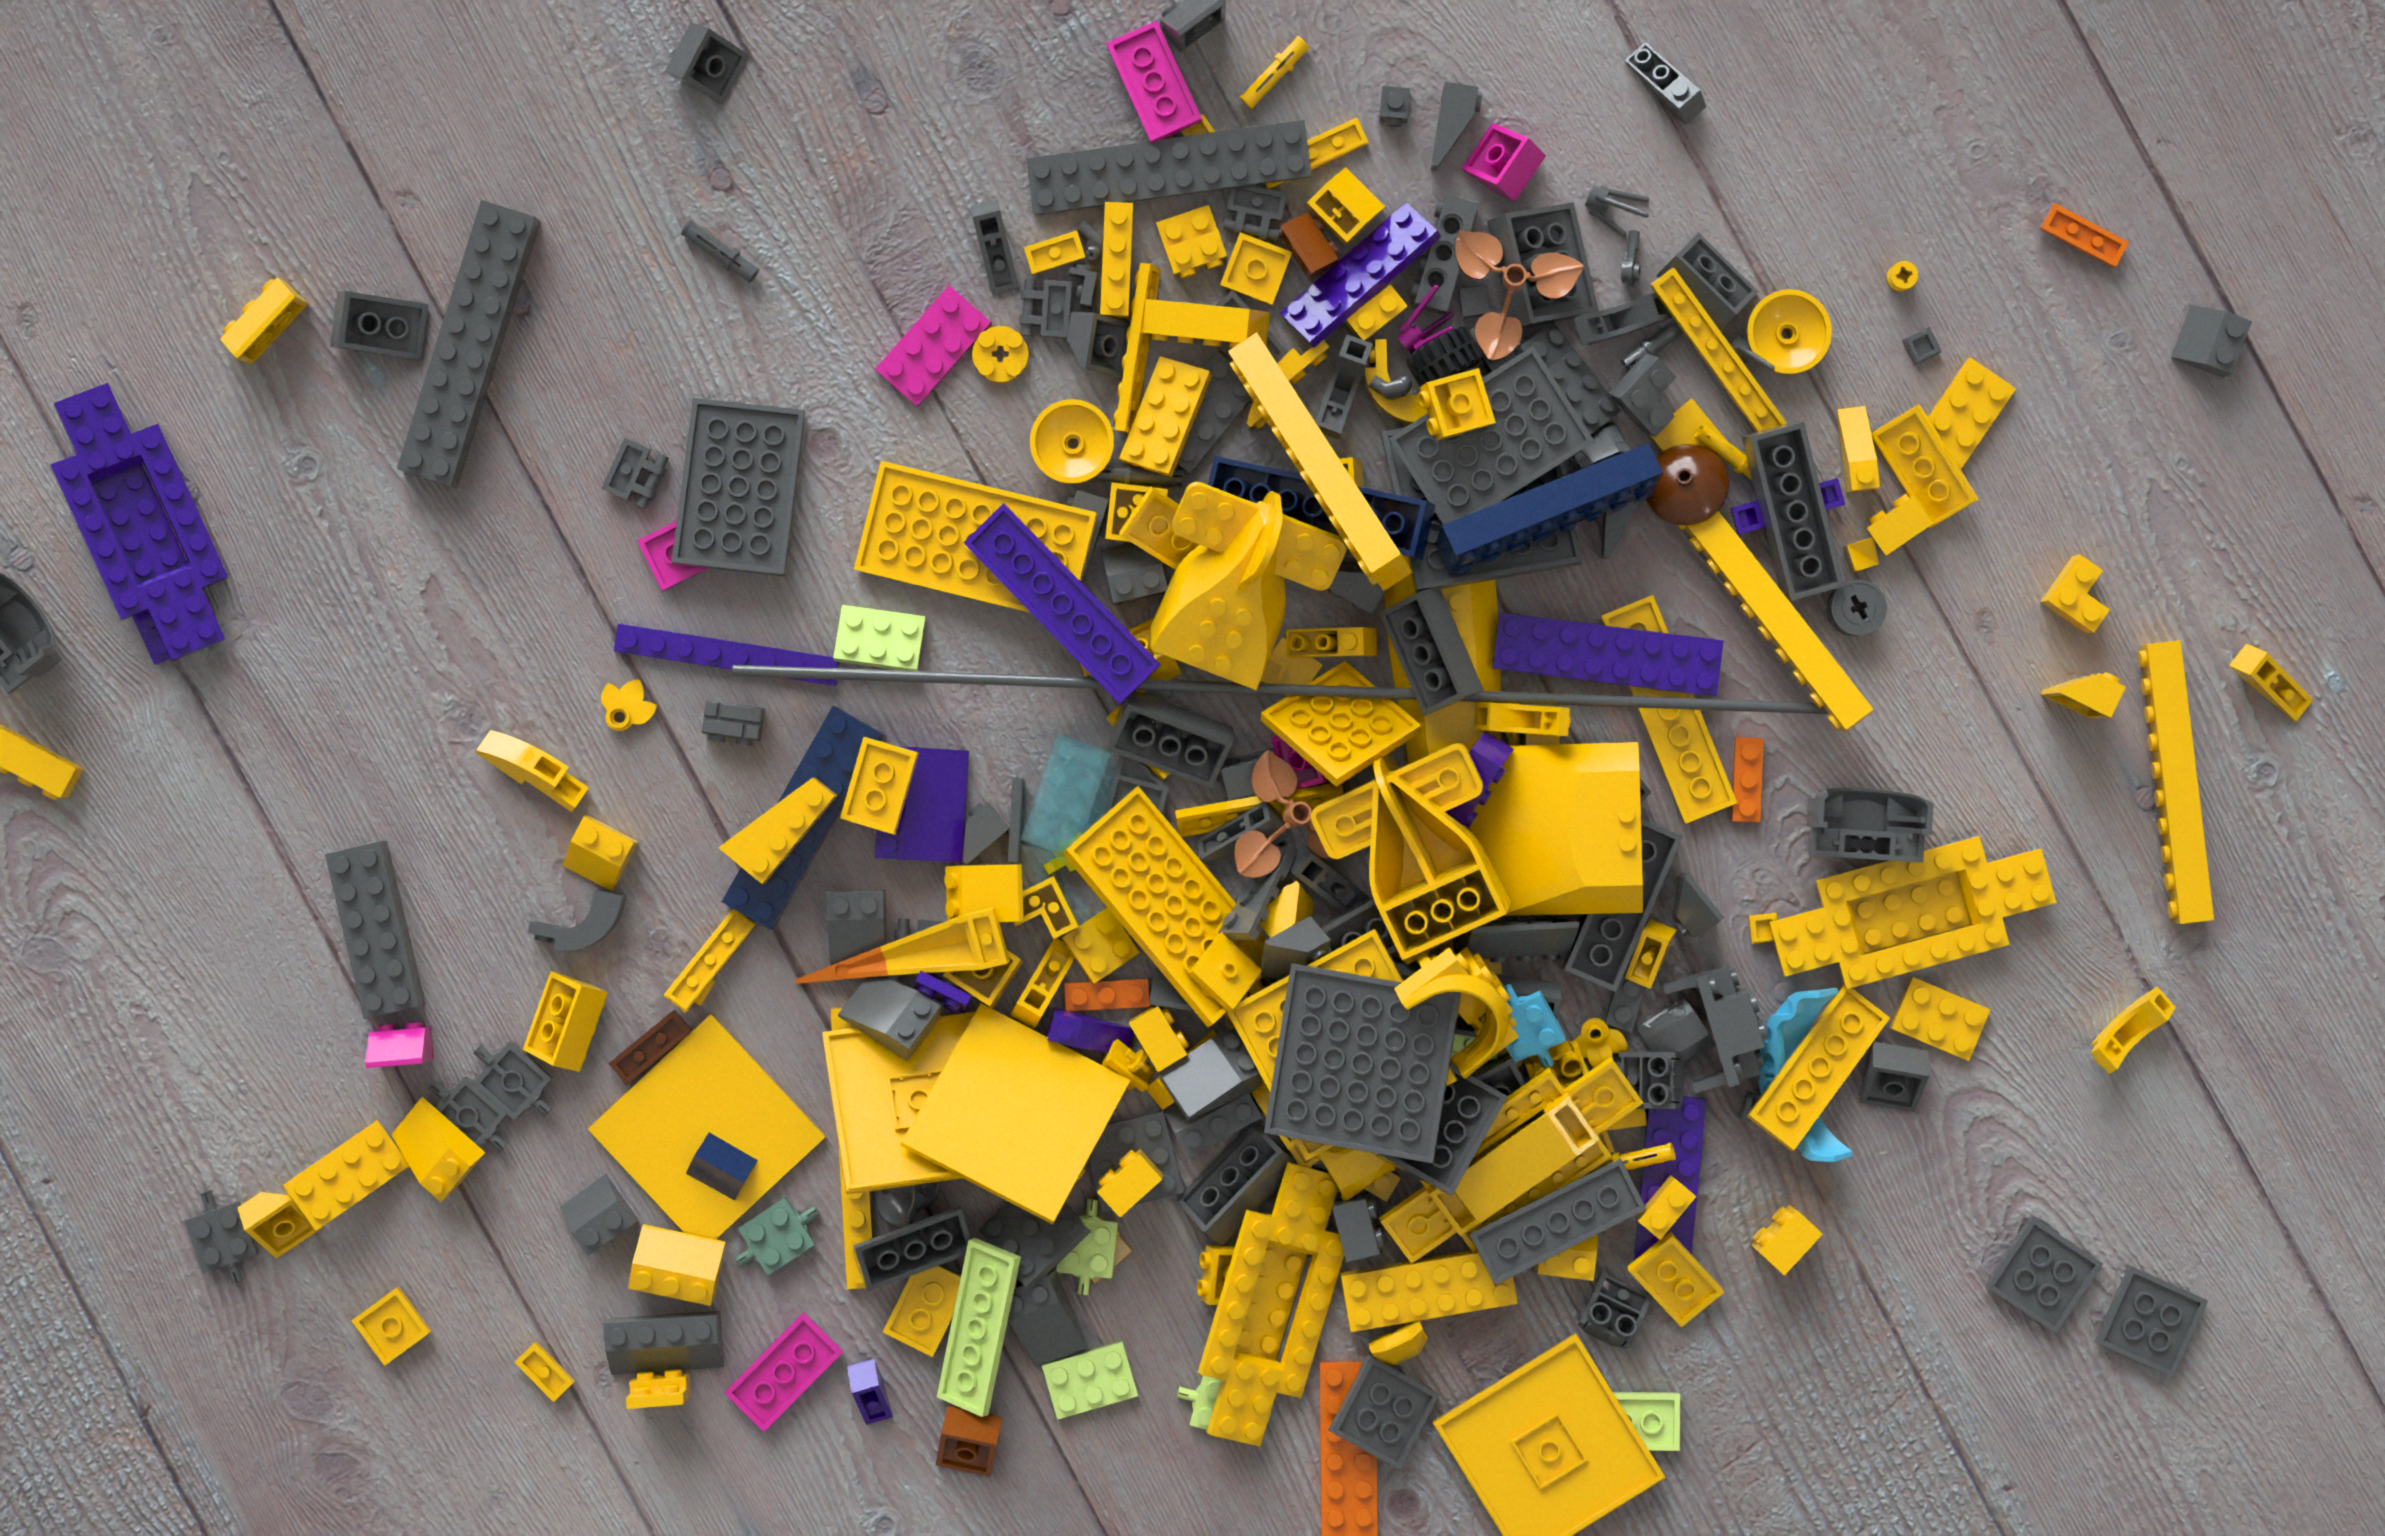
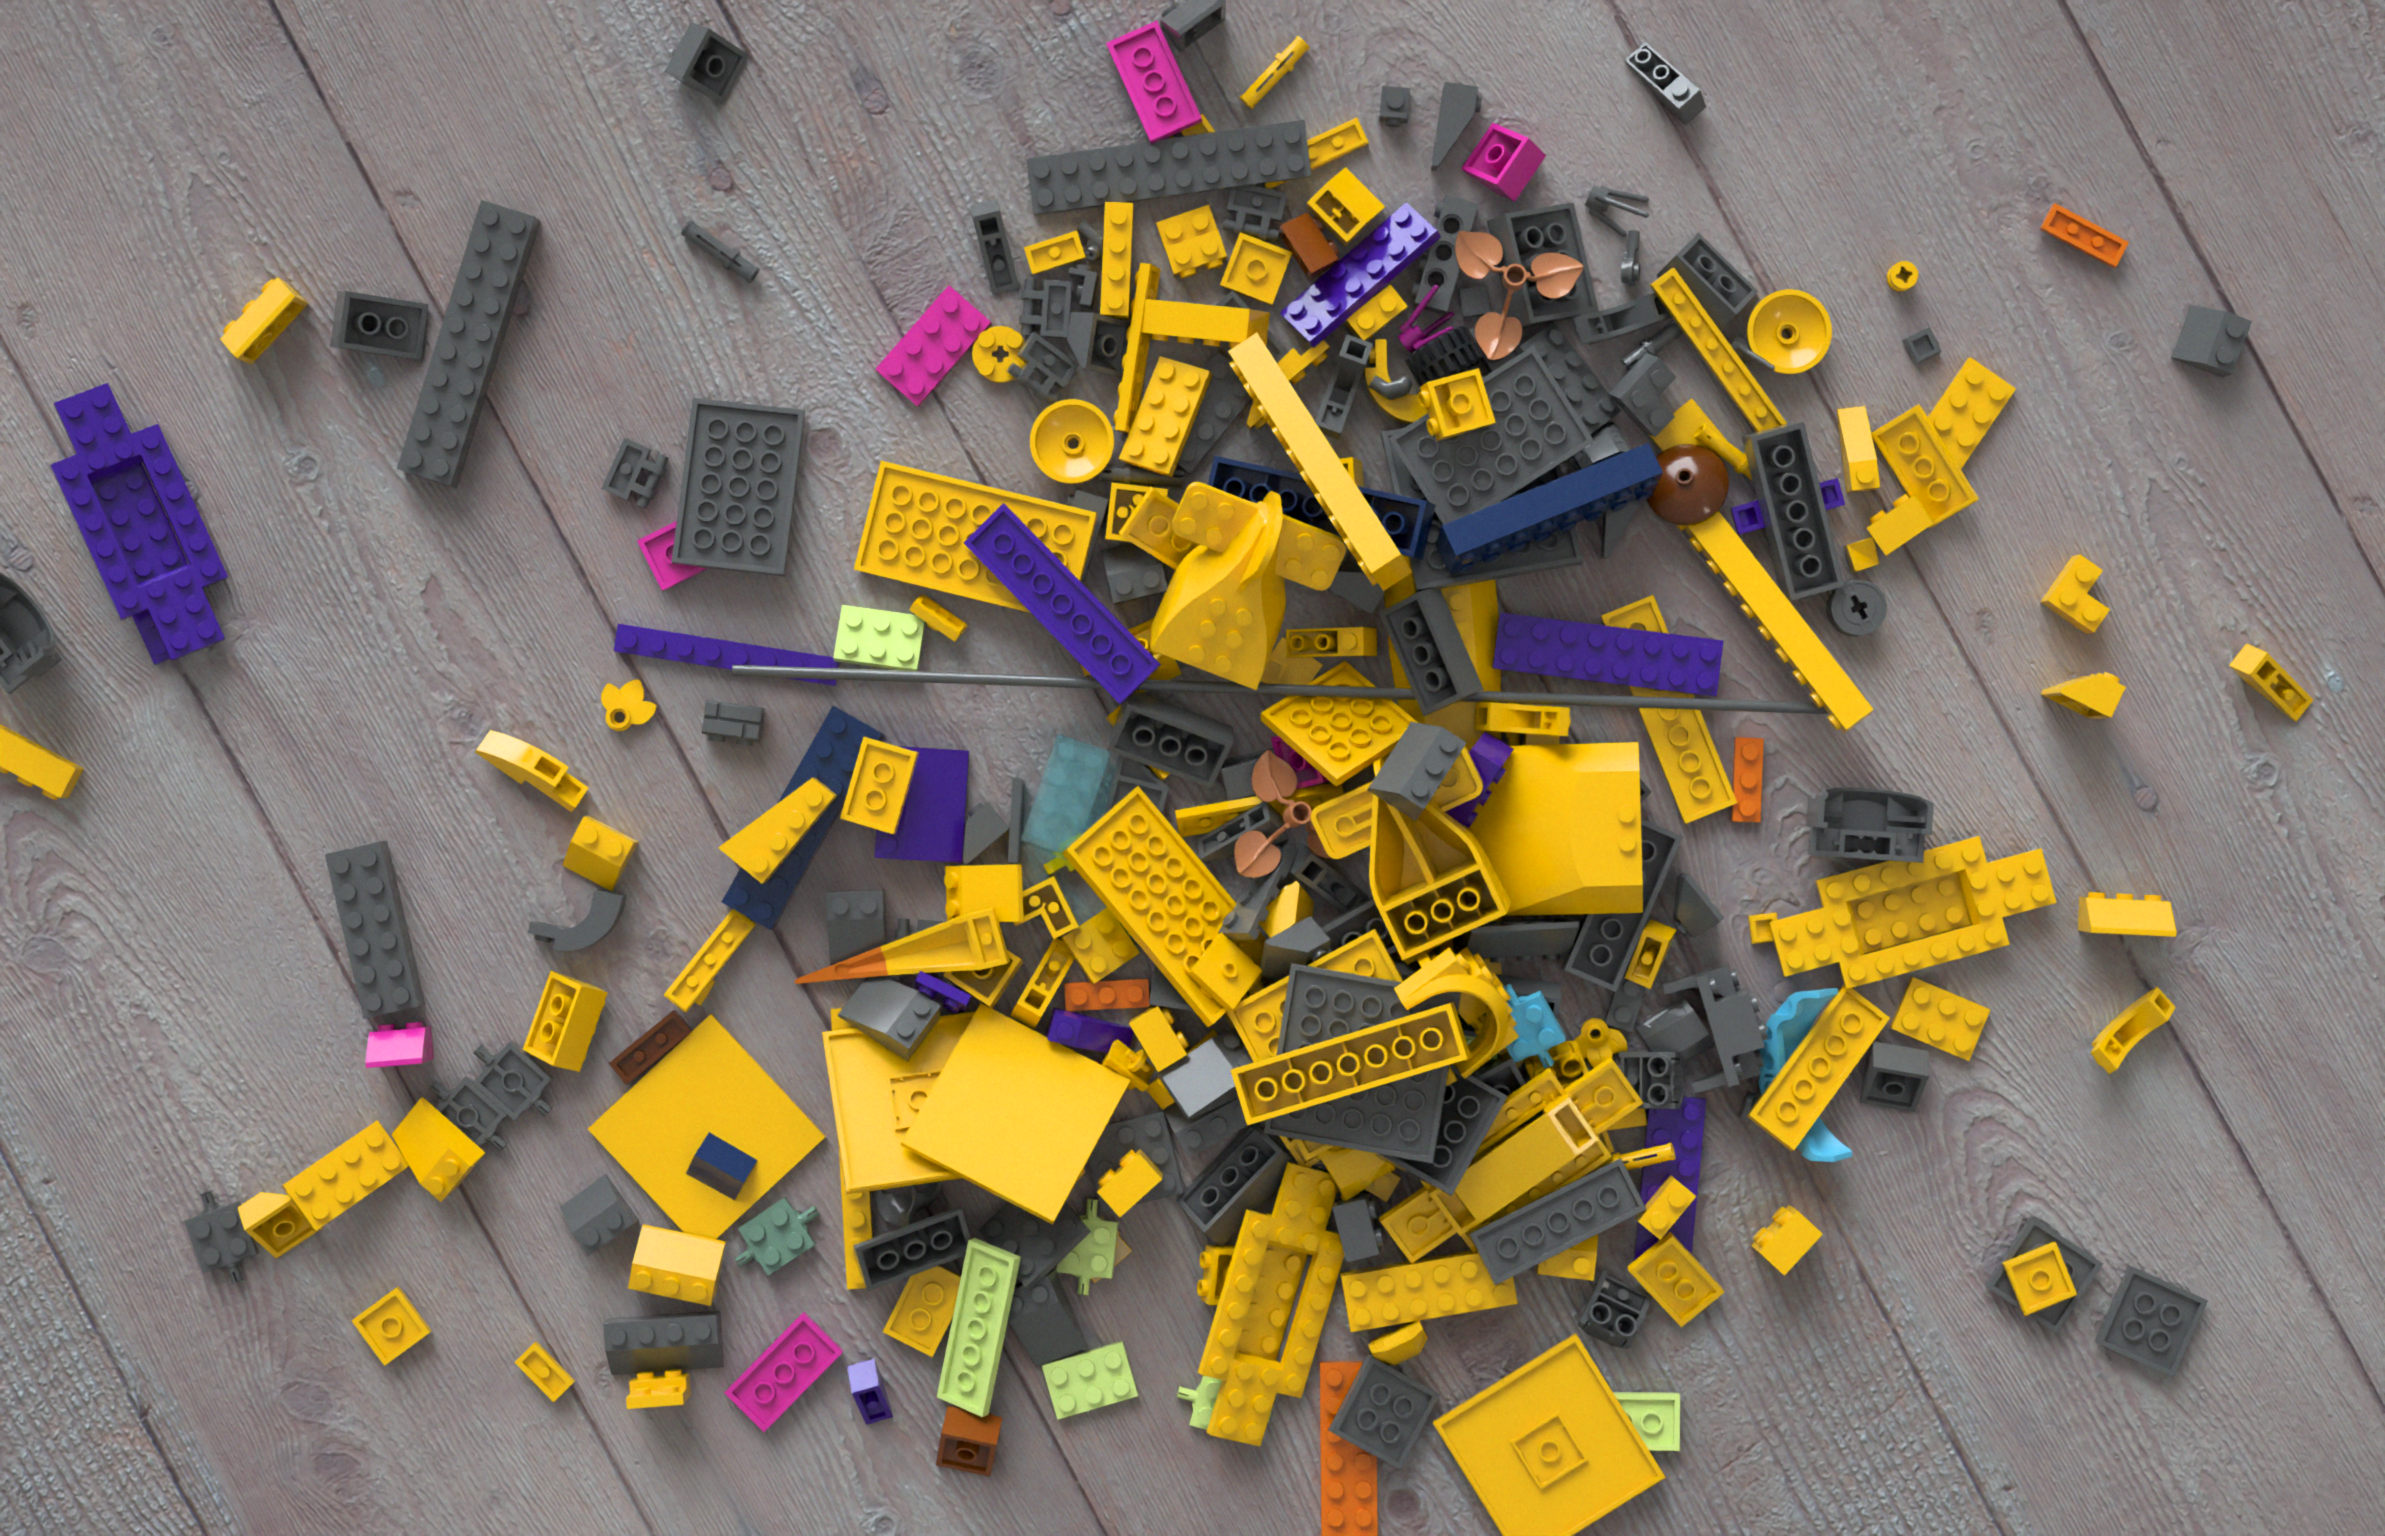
(938, 617): none -> yellow plate
(1046, 360): none -> dark grey plate
(1350, 1063): none -> yellow brick
(1416, 768): none -> dark grey slope
(2039, 1278): none -> yellow tile
(2126, 915): none -> yellow slope
(2176, 782): yellow brick -> none

